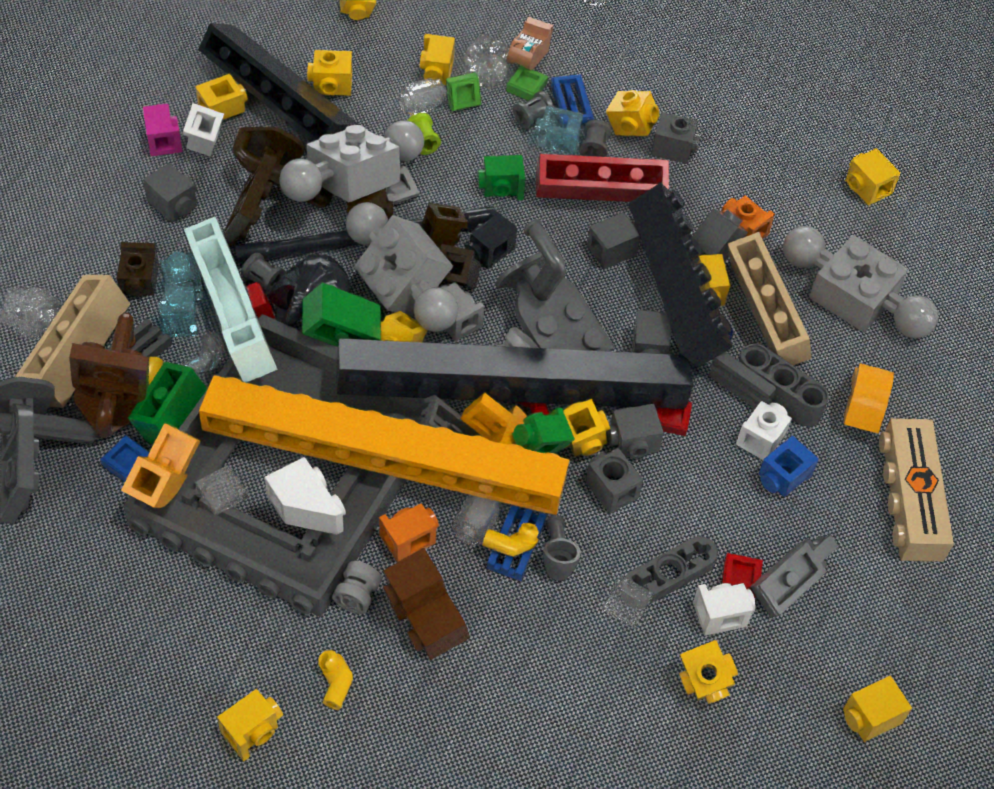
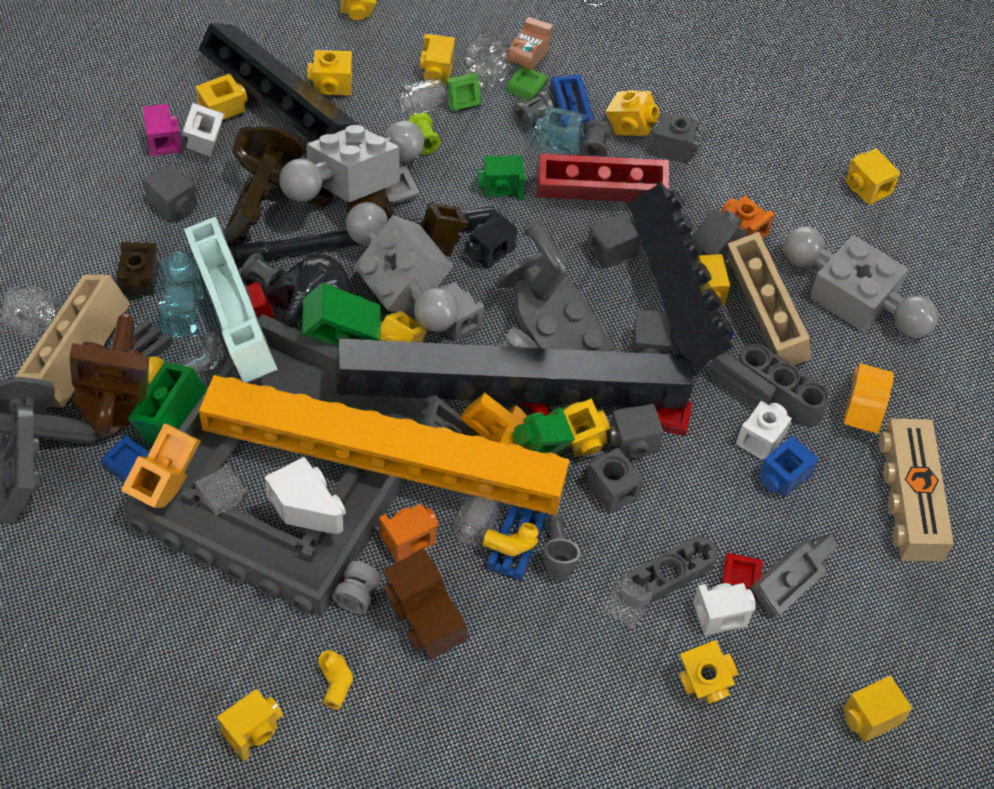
(465, 267): dark brown brick -> none

